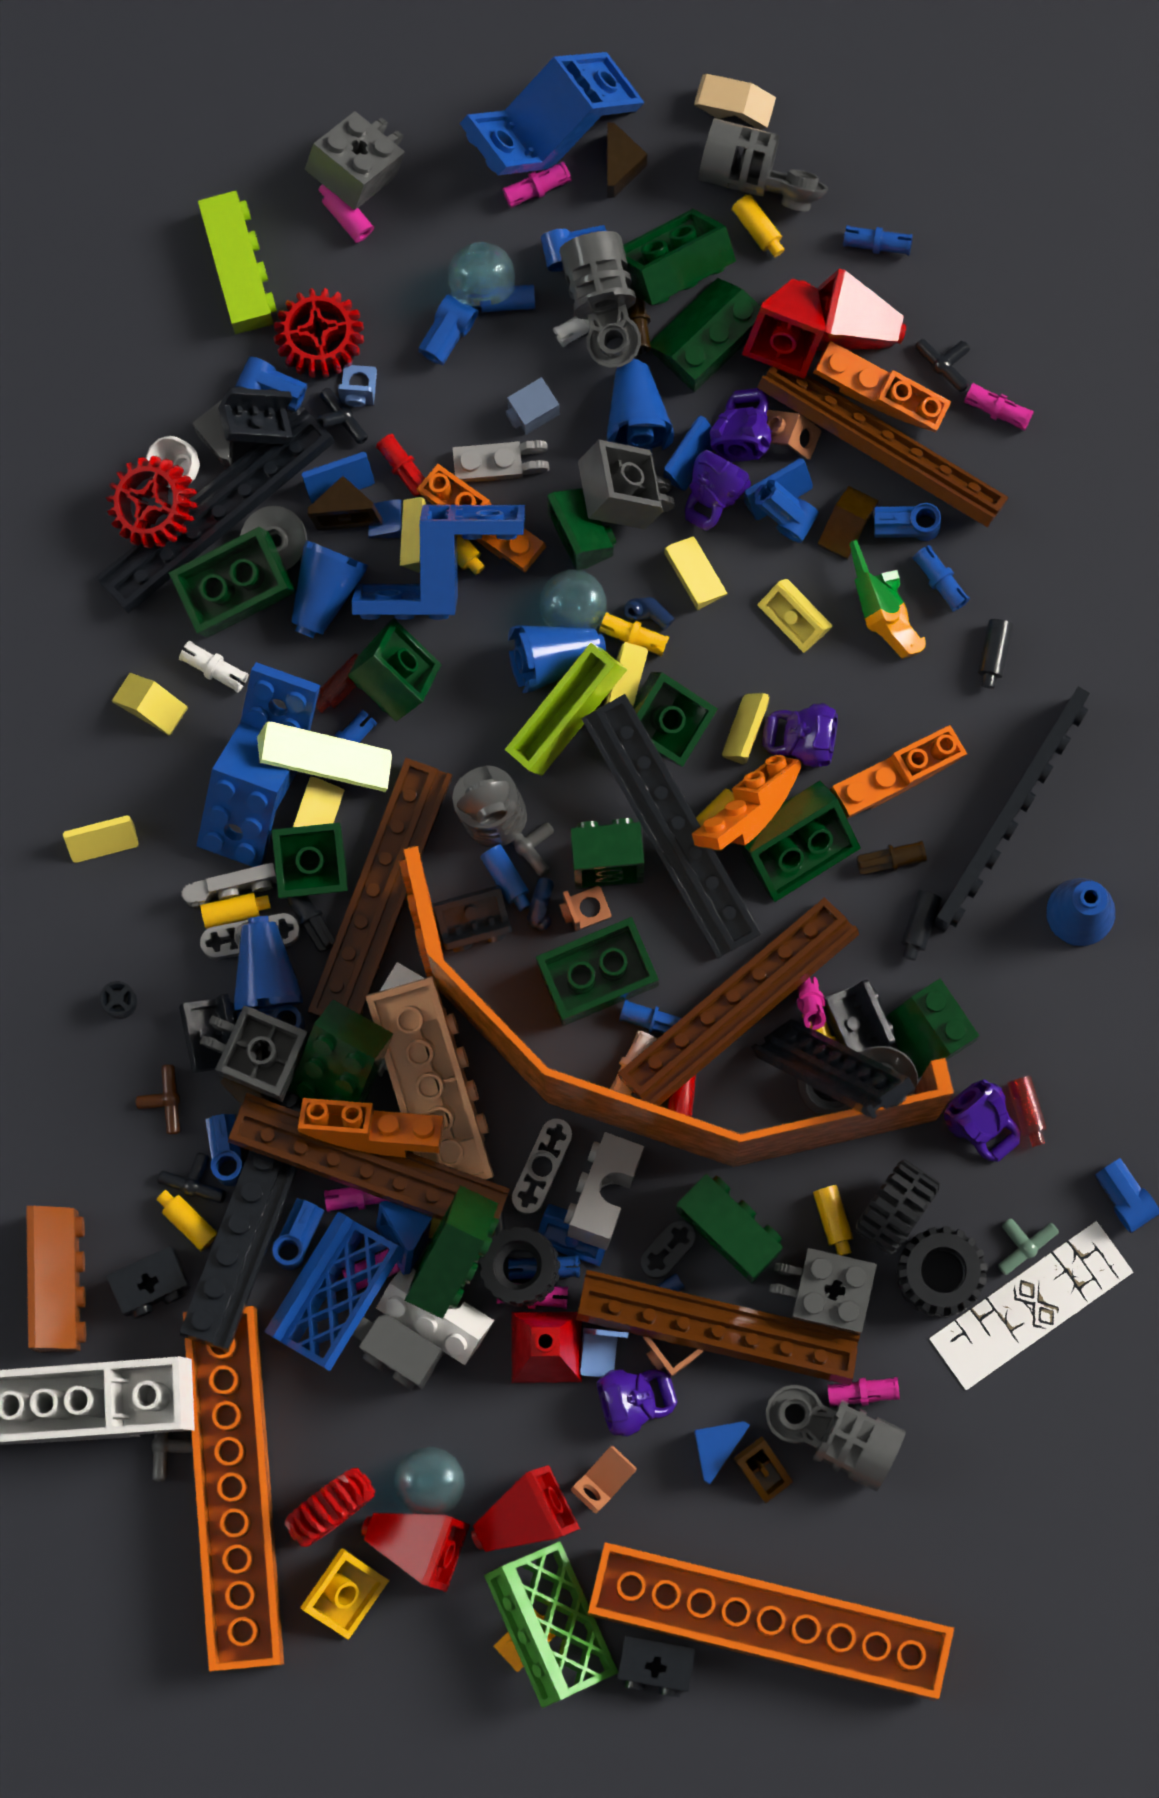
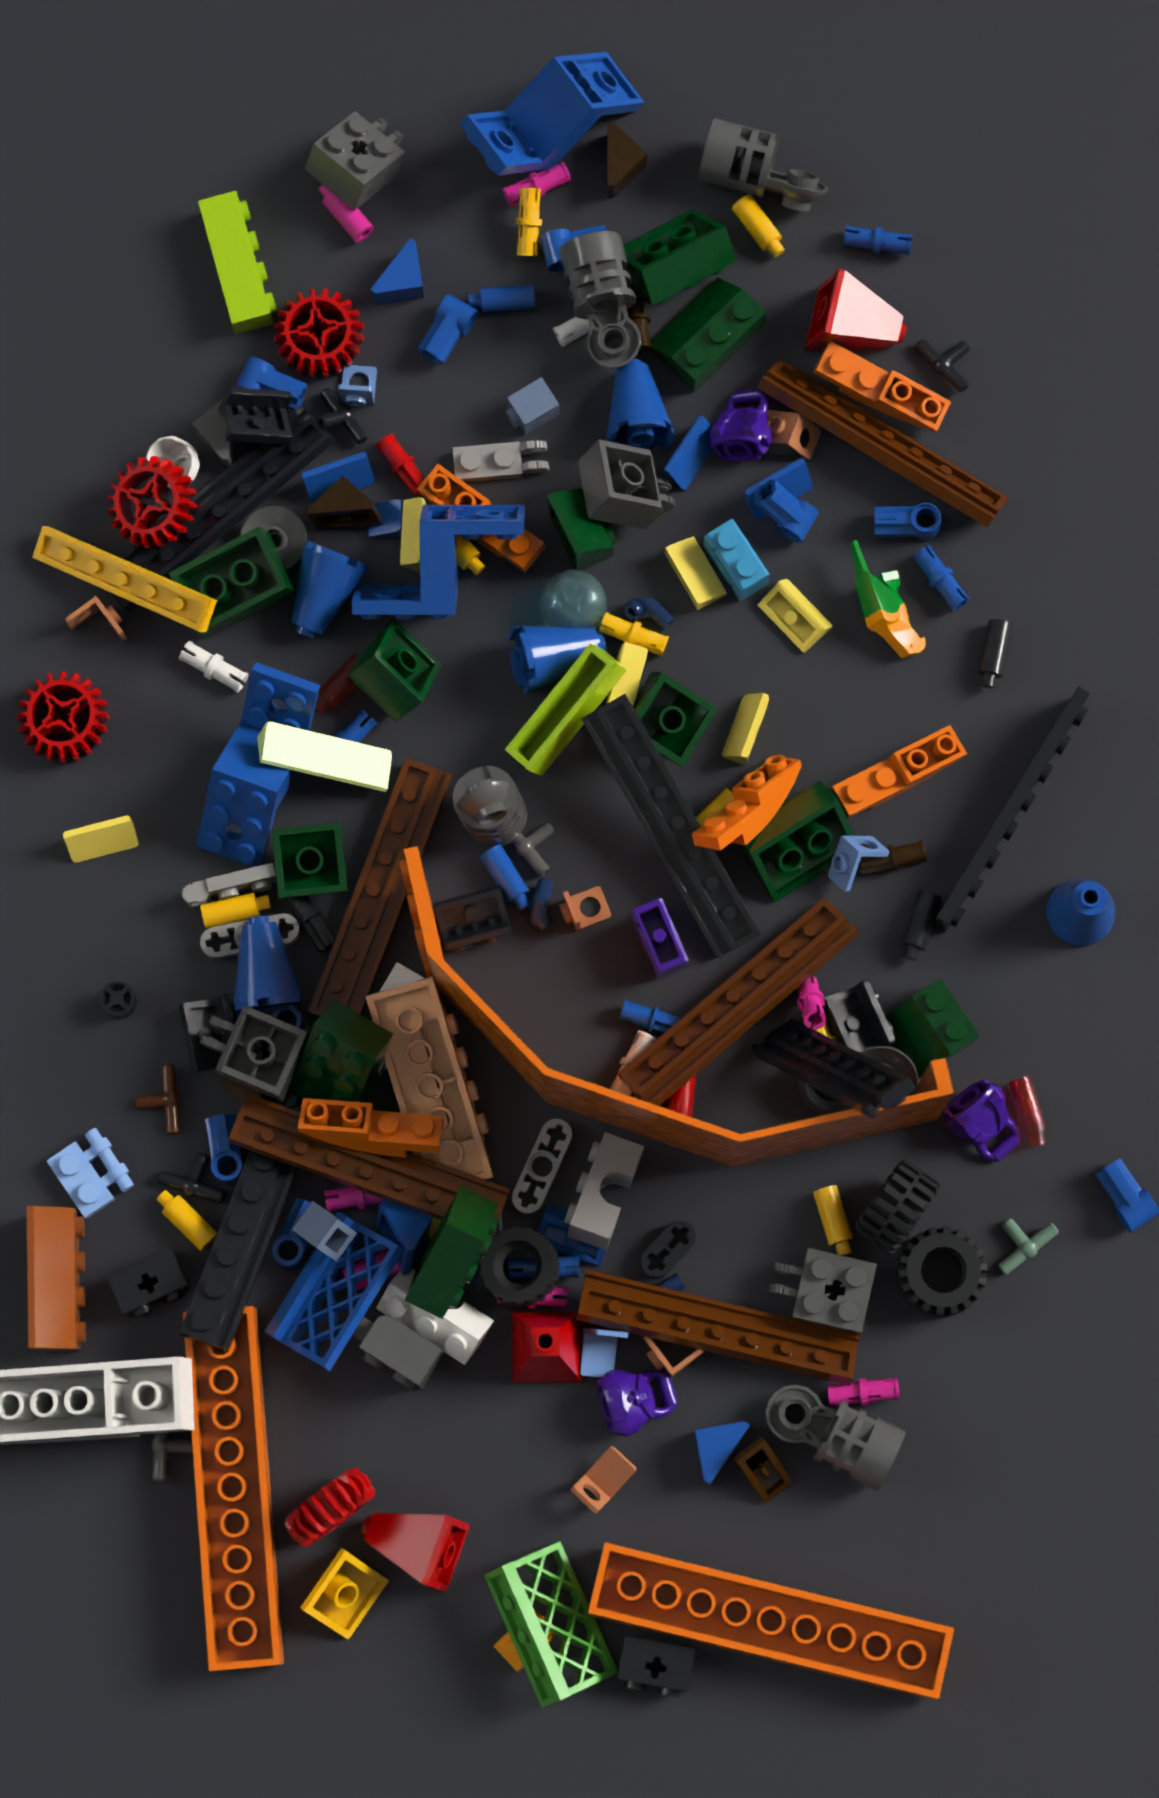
(72, 708): none -> red gear
(80, 1178): none -> light blue plate
(91, 608): none -> nougat bracket
(124, 579): none -> yellow tile
(150, 703): light yellow slope -> none
(319, 803): light yellow slope -> none
(324, 1231): none -> sand blue brick
(401, 278): none -> blue slope
(429, 1481): clear light blue cylinder -> none
(481, 274): clear light blue cylinder -> none
(526, 1514): red slope -> none
(528, 221): none -> yellow pin
(597, 971): dark green brick -> none
(607, 853): dark green brick -> none
(659, 938): none -> dark purple brick
(715, 485): dark purple piece -> none
(730, 1227): dark green brick -> none
(731, 97): tan slope -> none
(736, 559): none -> dark azure brick
(788, 328): red slope -> none
(807, 734): dark purple piece -> none
(847, 522): dark brown slope -> none
(848, 857): none -> medium blue bracket
(998, 406): dark pink pin -> none
(1031, 1305): white sticker -> none

